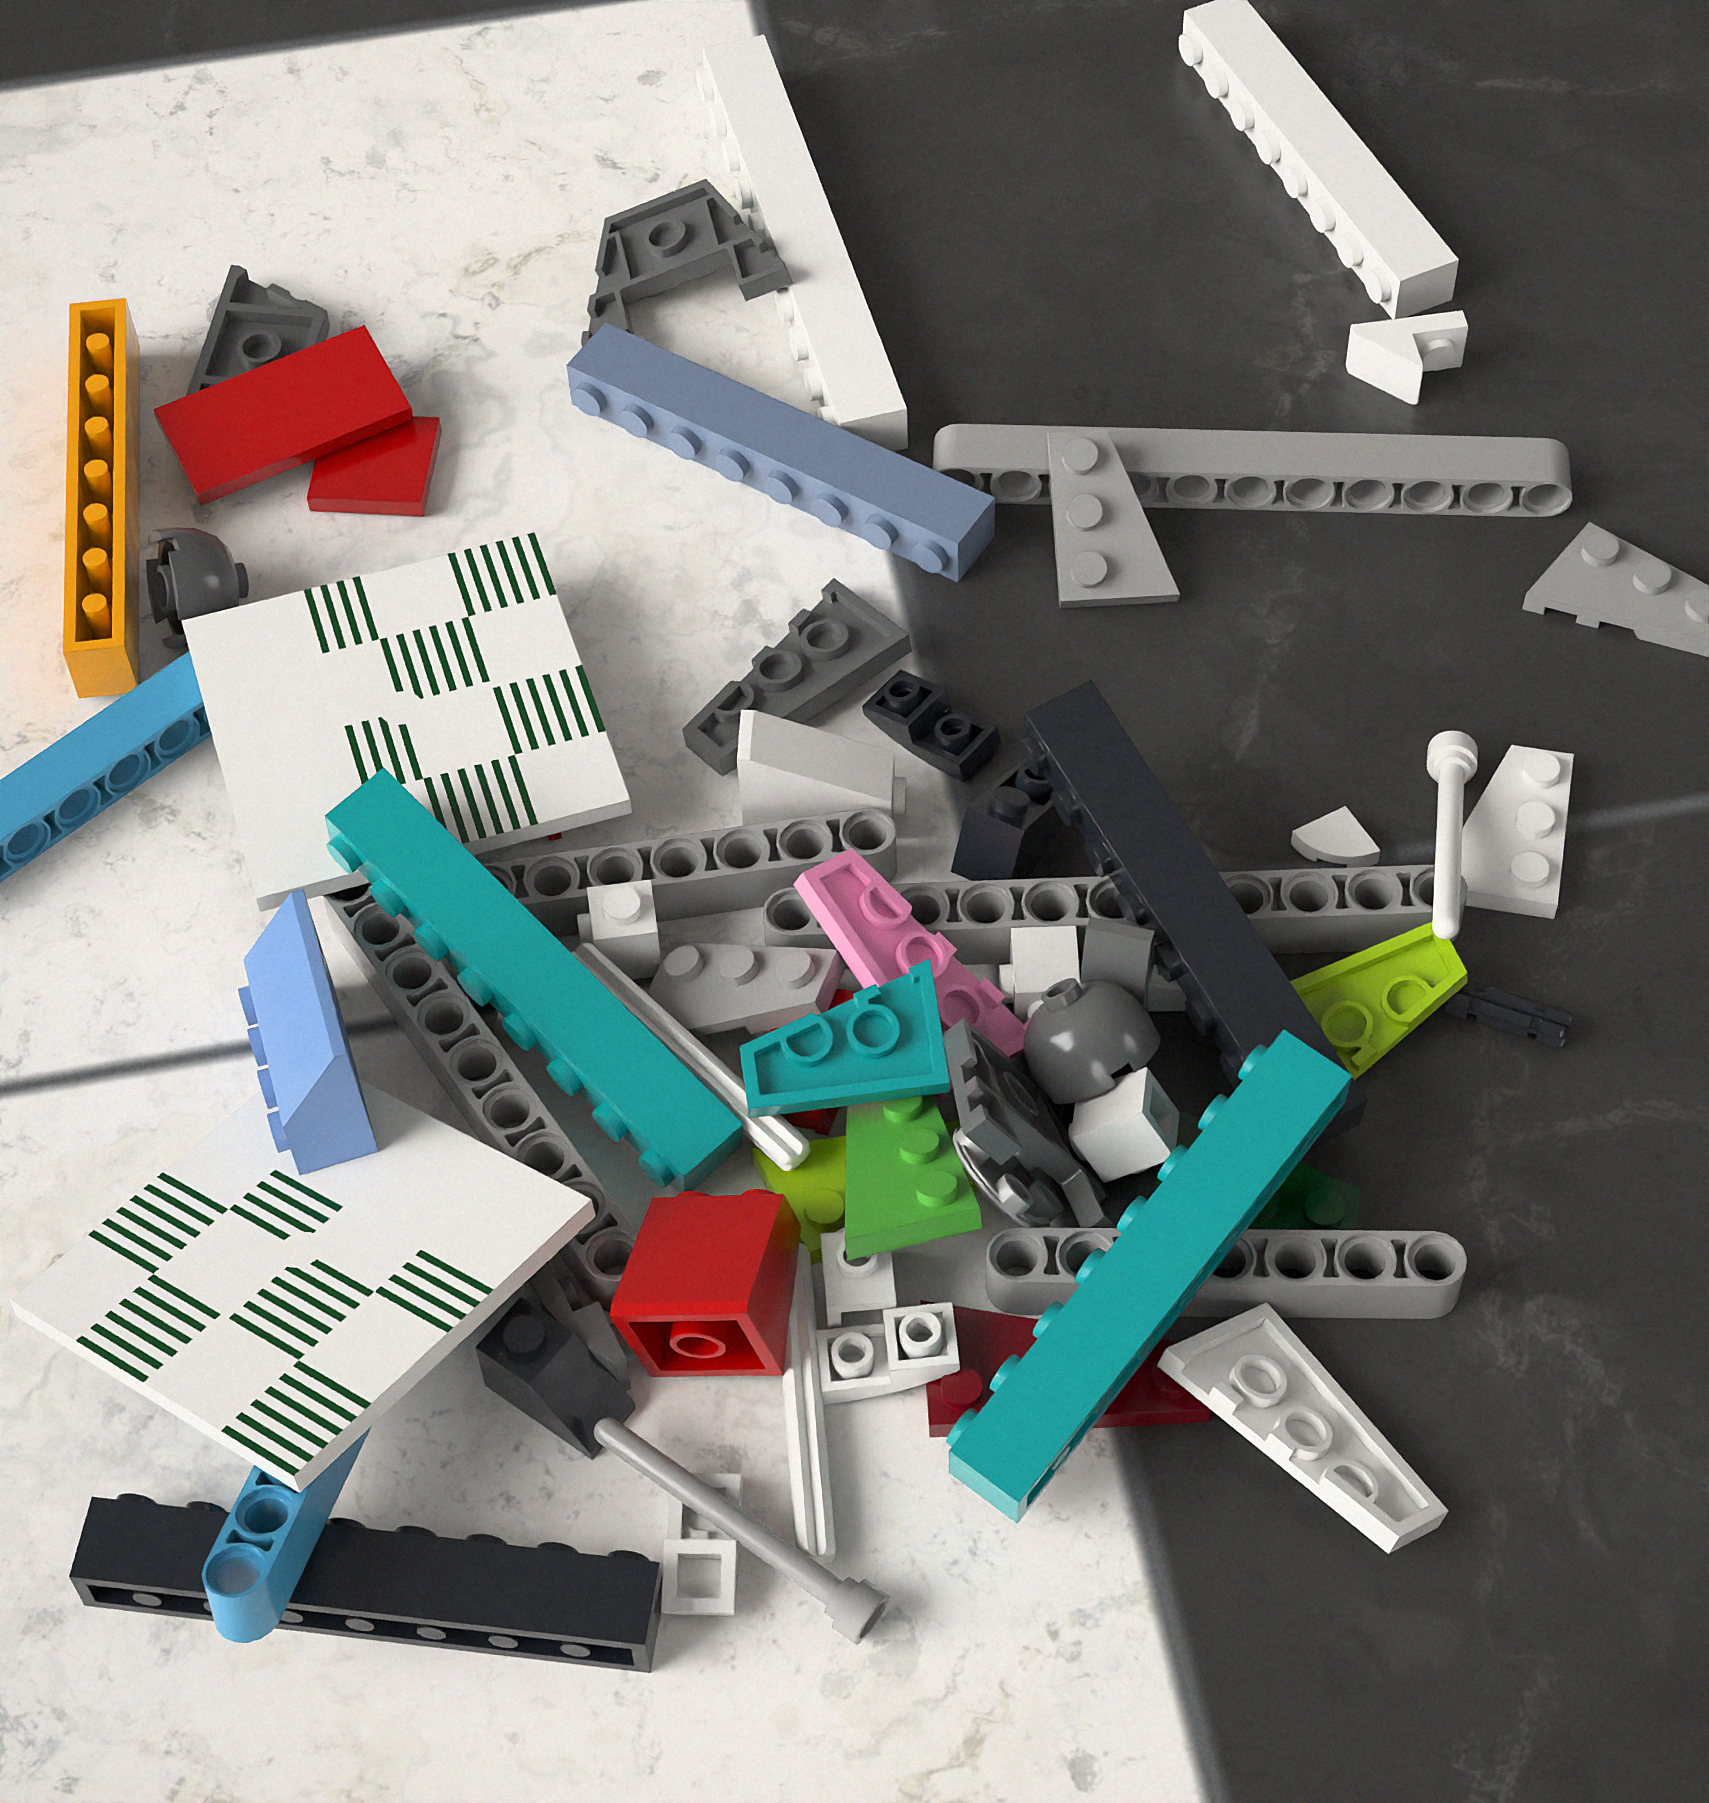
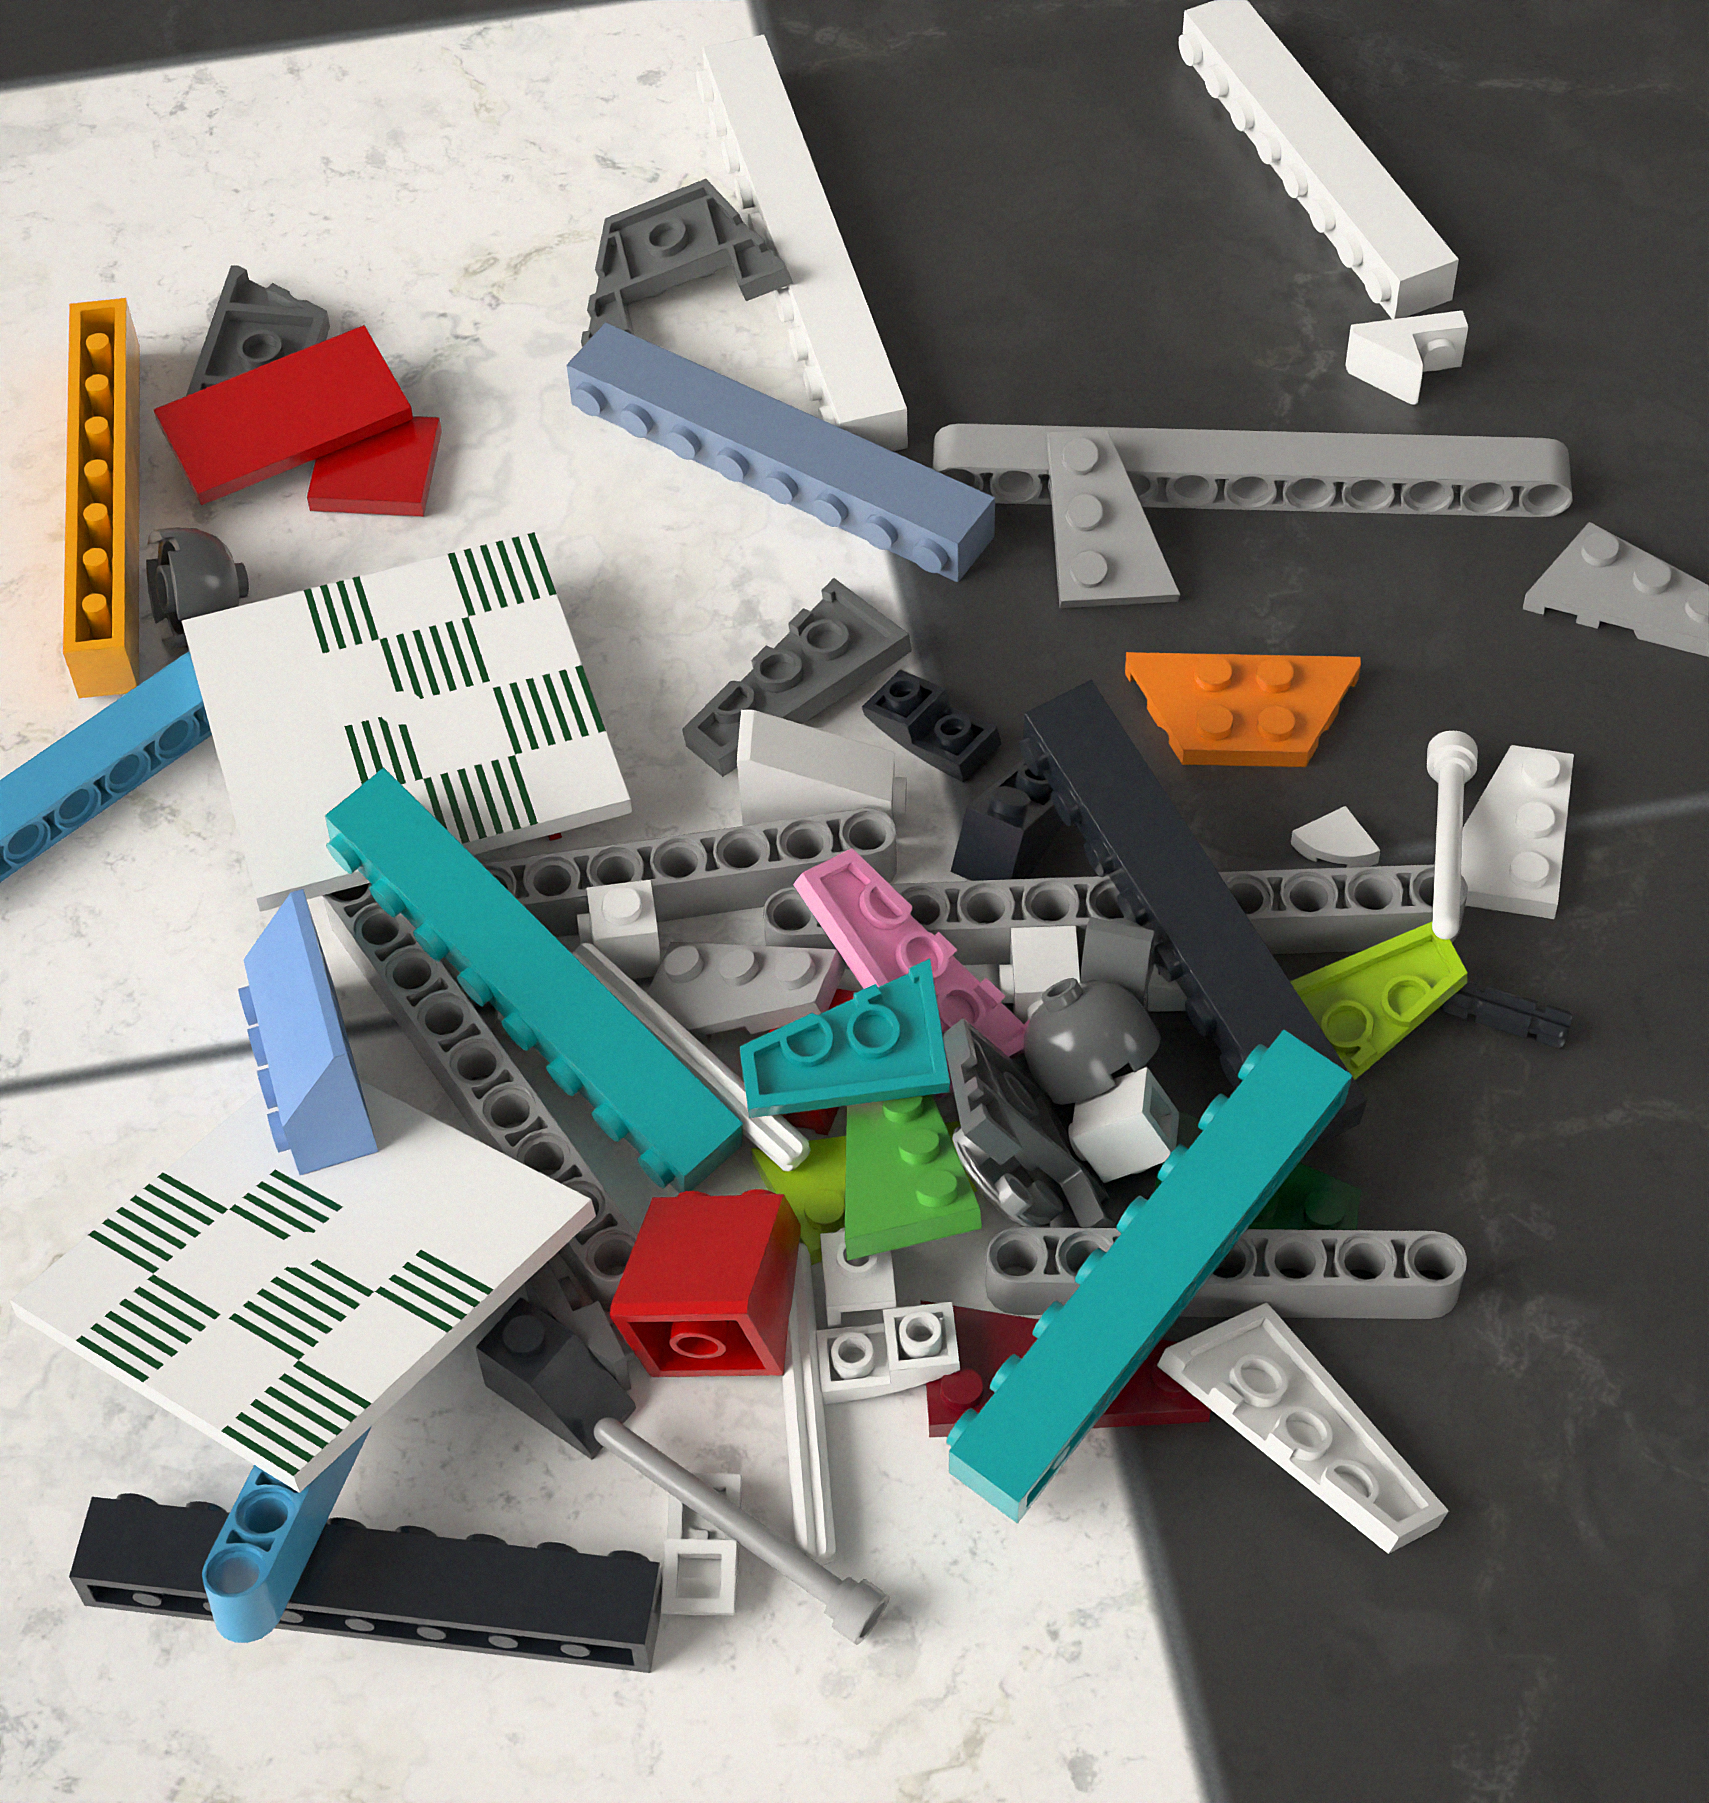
(1243, 705): none -> orange wing

